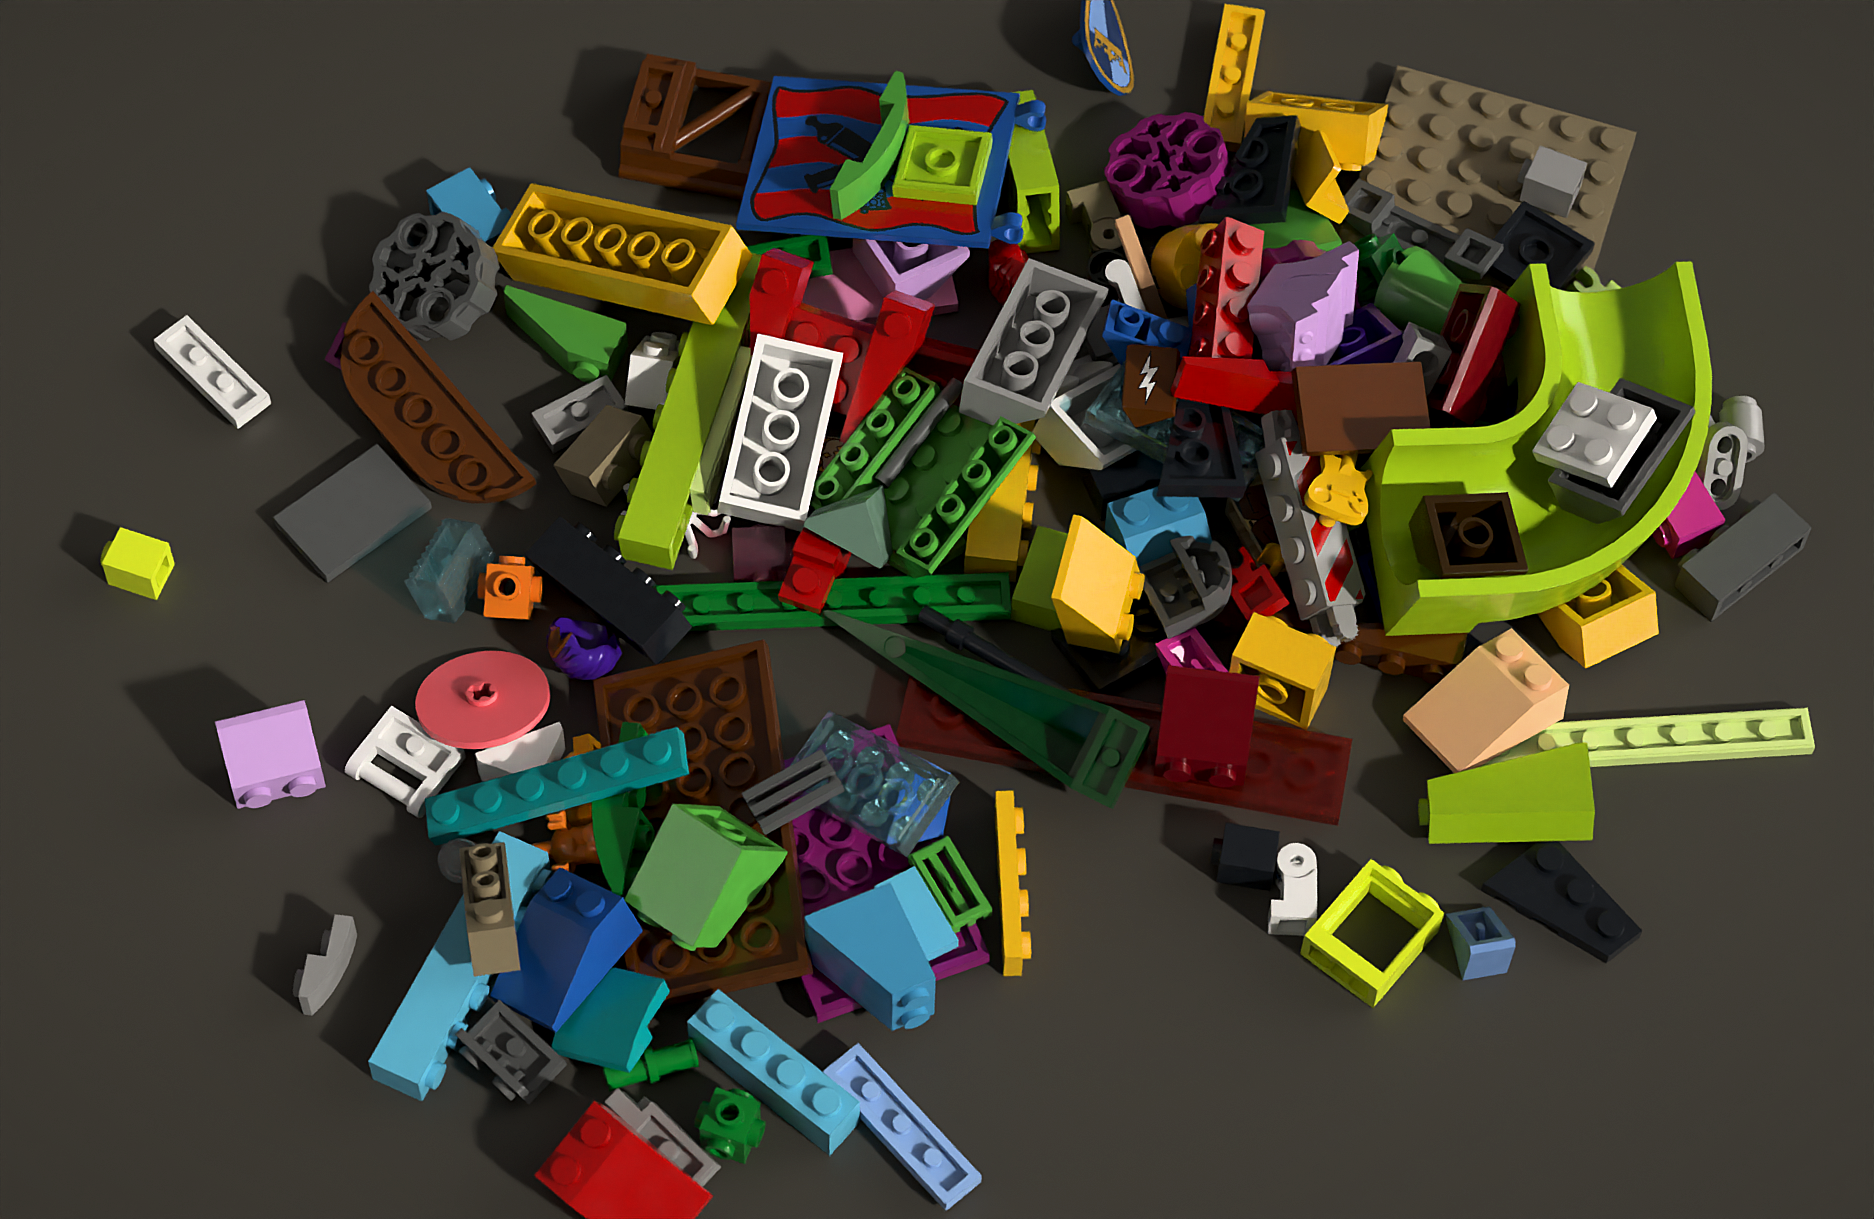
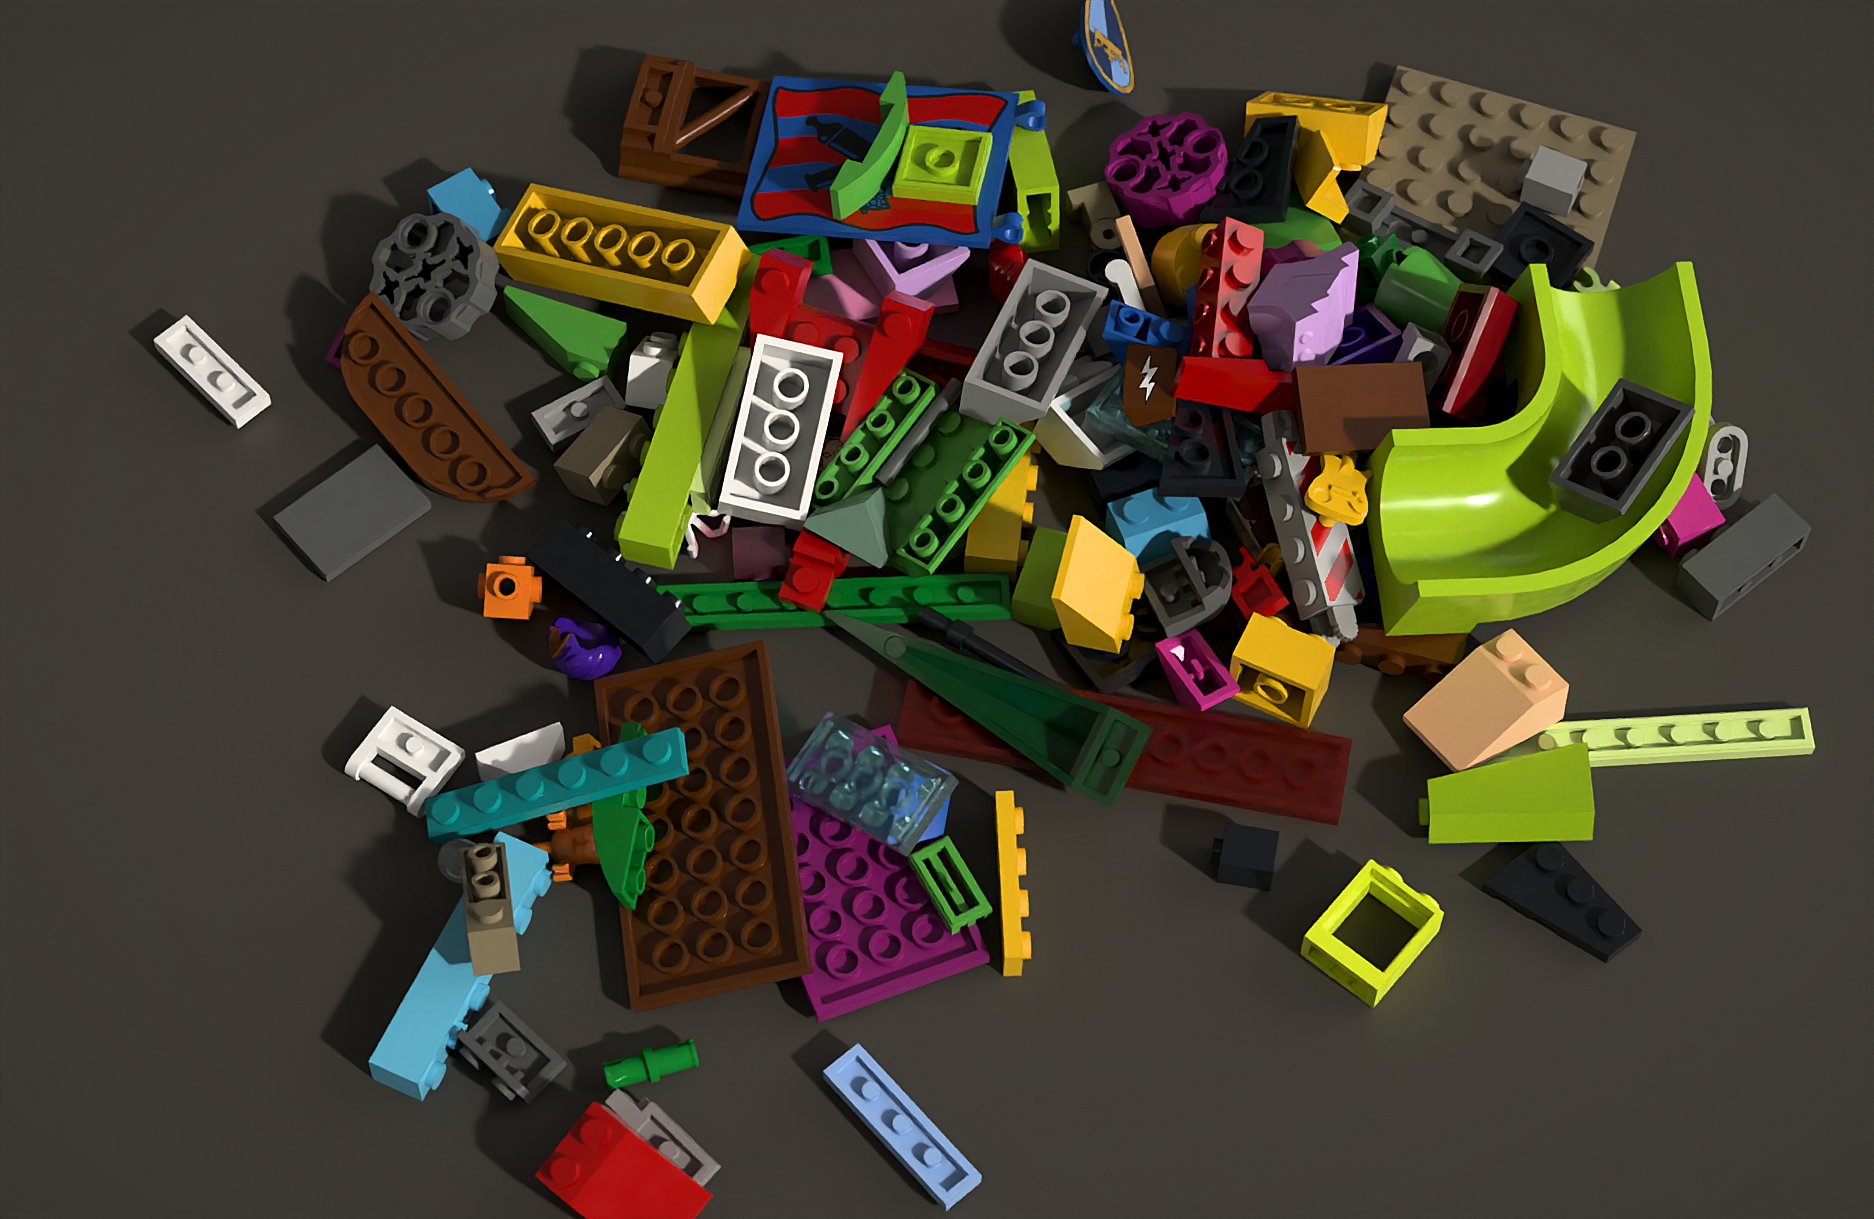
(137, 563): neon yellow brick -> none
(270, 755): lavender slope -> none
(325, 971): light grey slope -> none
(449, 570): clear light blue brick -> none
(482, 699): coral piece -> none
(565, 948): blue slope -> none
(613, 1021): teal slope -> none
(702, 874): bright green slope -> none
(730, 1124): green brick -> none
(774, 1072): medium azure brick -> none
(789, 785): dark grey tile -> none
(874, 957): dark azure slope -> none
(923, 914): medium azure tile -> none
(1206, 726): dark red slope -> none
(1233, 72): yellow plate -> none
(1297, 881): white leg -> none
(1467, 535): dark brown slope -> none
(1480, 942): medium blue slope -> none
(1594, 434): white plate -> none
(1604, 619): yellow slope -> none
(1746, 415): light grey brick -> none

